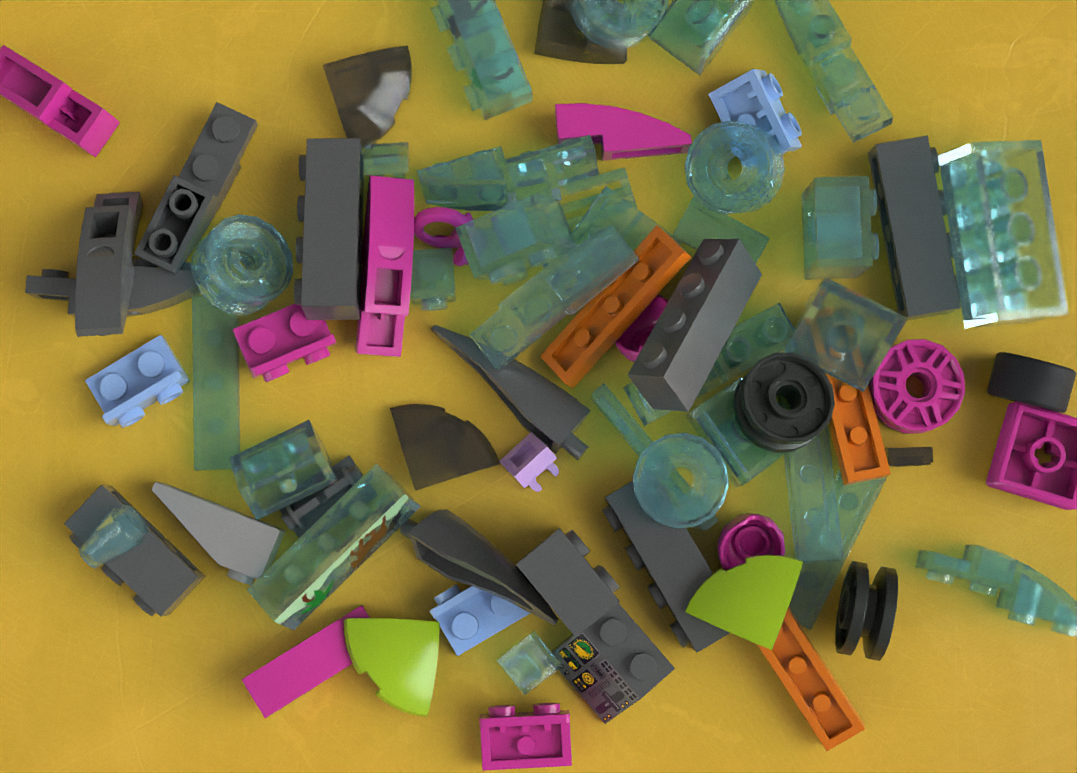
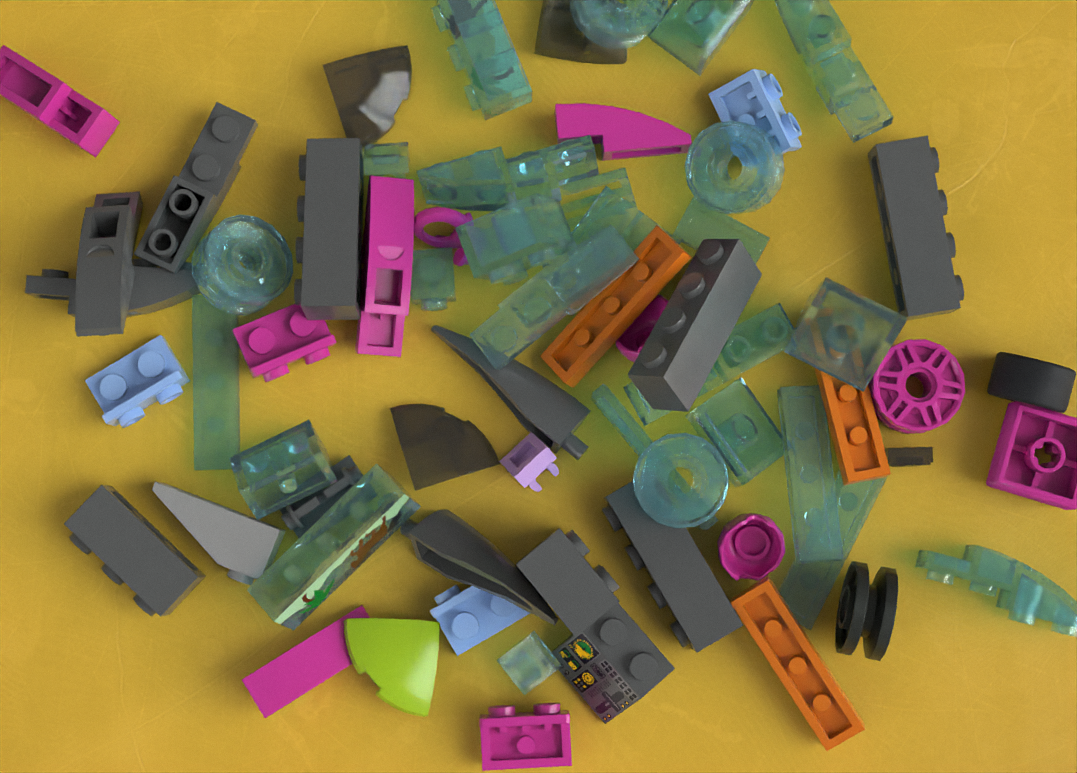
(115, 535): clear light blue cone -> none
(748, 597): lime brick -> none
(798, 382): pearl dark grey wheel -> none
(838, 227): clear light blue brick -> none
(1003, 233): clear light blue brick -> none

